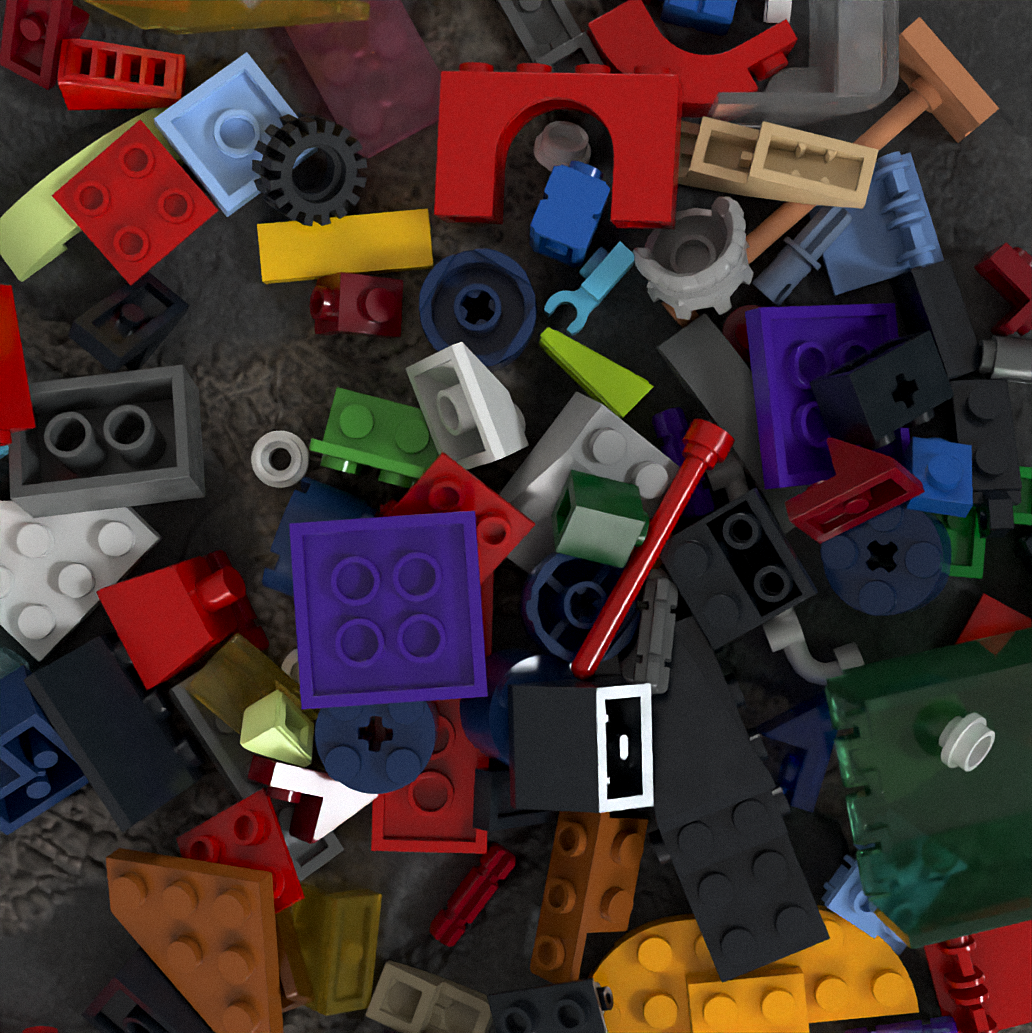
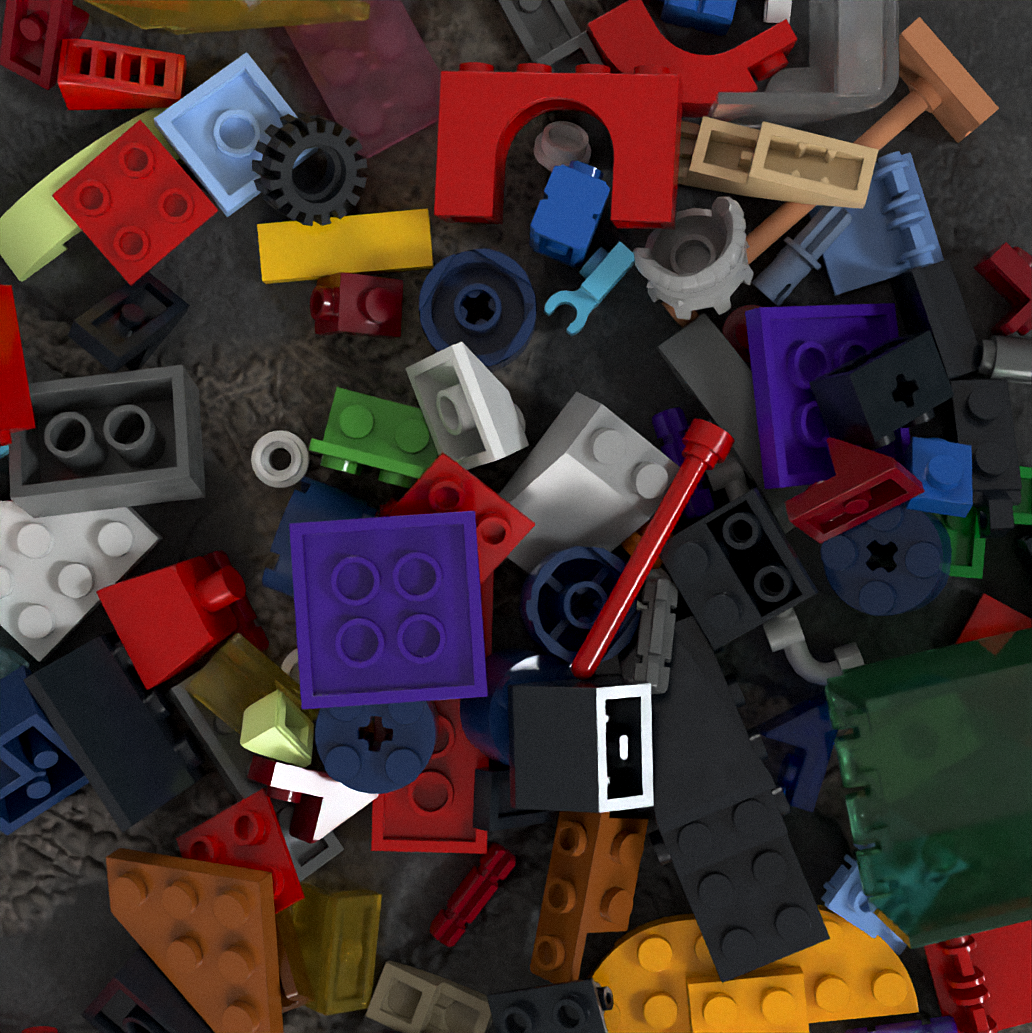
(594, 373): lime slope -> none
(599, 519): dark green brick -> none
(966, 742): white plate -> none

